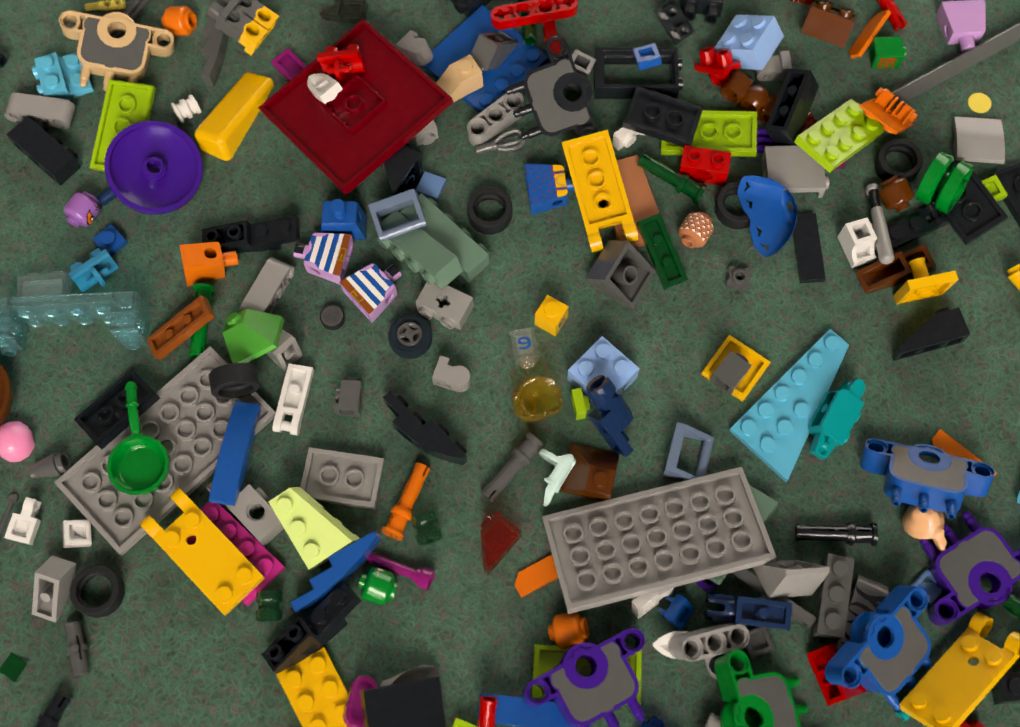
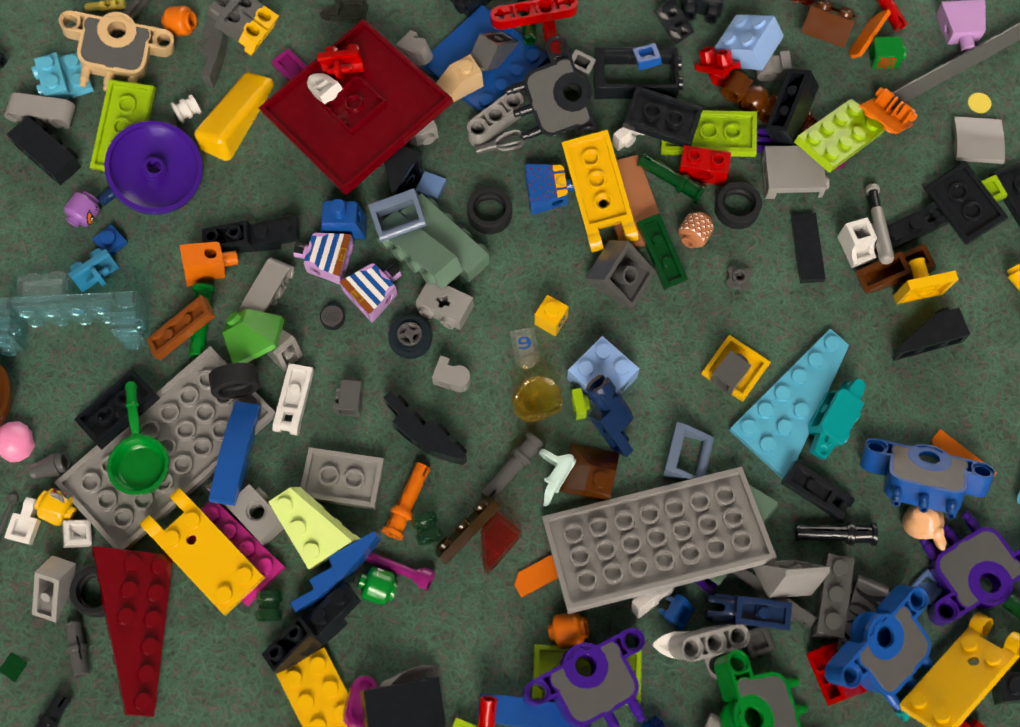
(55, 506): none -> yellow head
(135, 610): none -> dark red wing
(466, 529): none -> dark brown plate
(768, 212): blue piece -> none
(817, 490): none -> black plate
(895, 193): reddish brown head -> none
(902, 146): black tyre -> none
(944, 182): green wheel -> none

